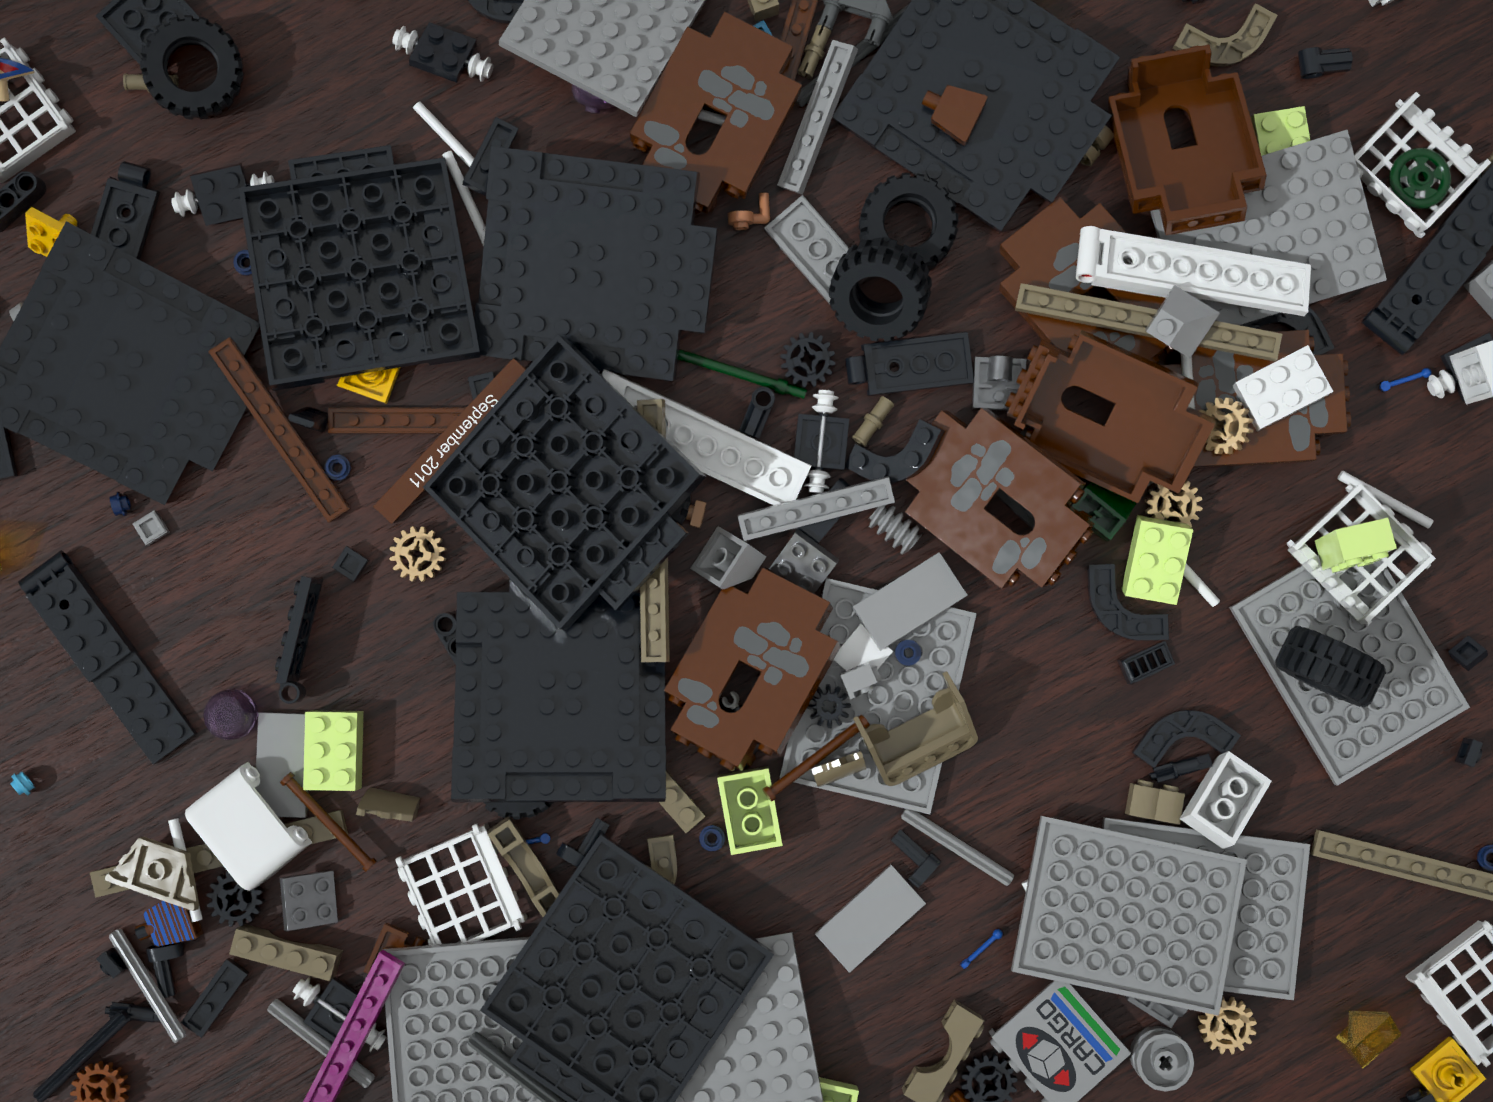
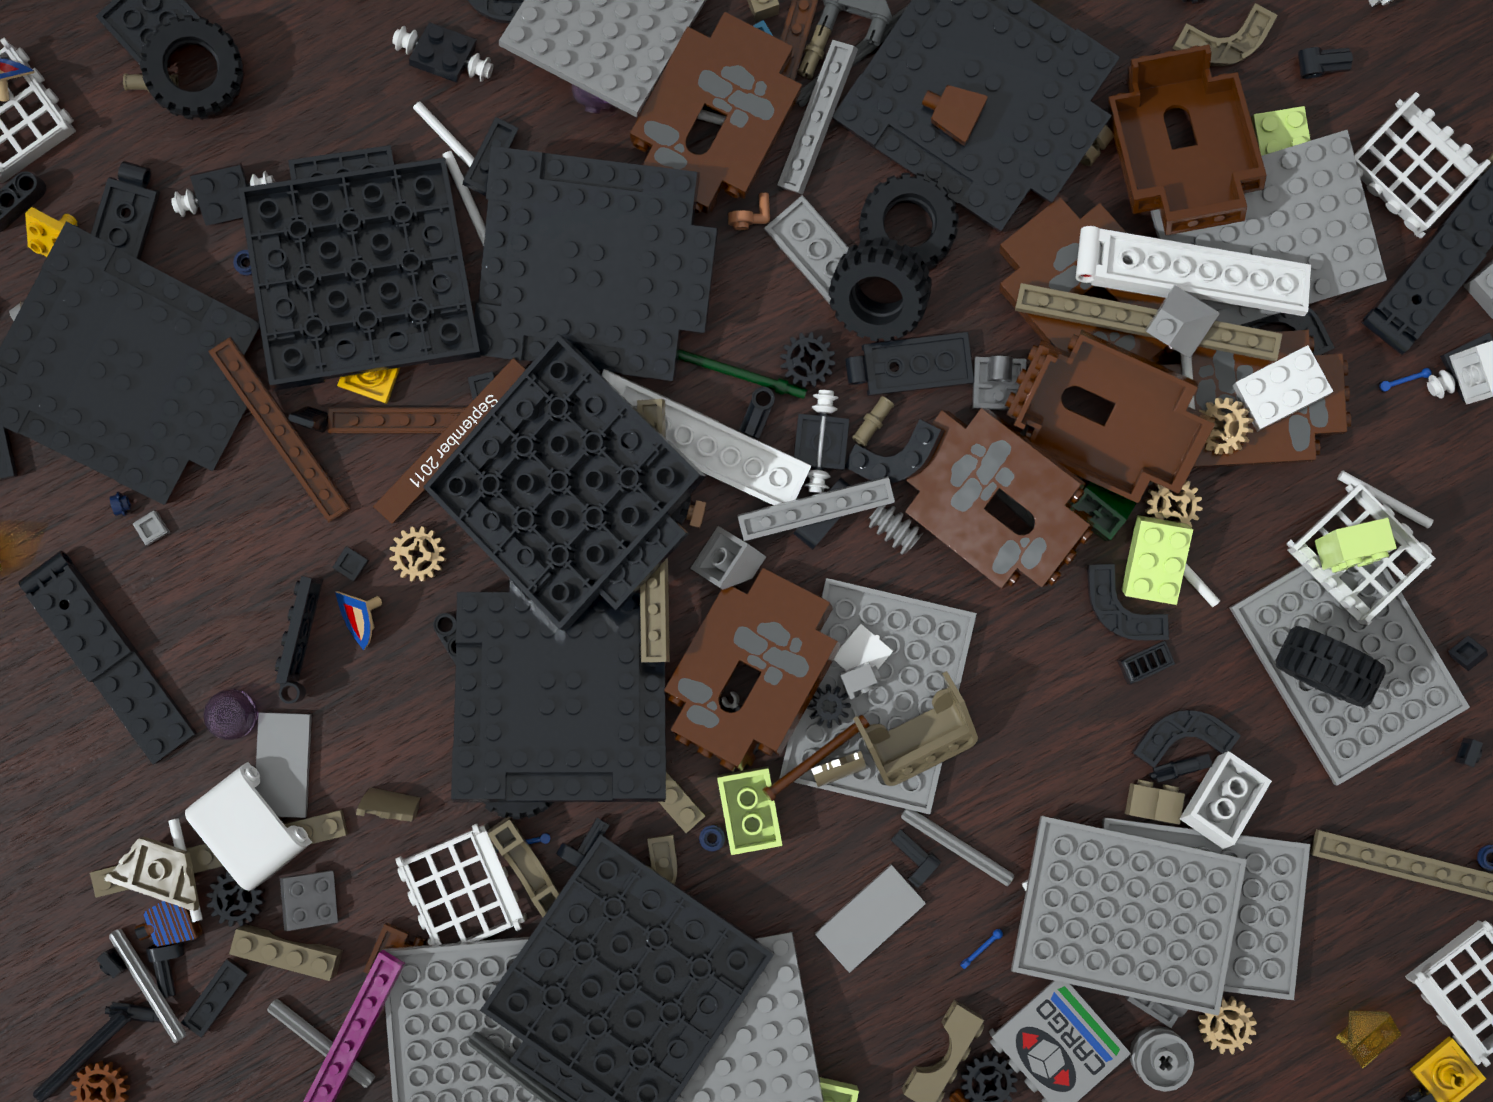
(22, 783): medium azure plate -> none
(328, 821): reddish brown bar -> none
(330, 464): dark blue plate -> none
(332, 1009): black plate -> none
(333, 750): yellowish green brick -> none
(358, 616): none -> shield
(804, 562): flat silver plate -> none
(899, 652): dark blue plate -> none
(909, 601): light grey tile -> none
(1400, 170): dark green plate -> none

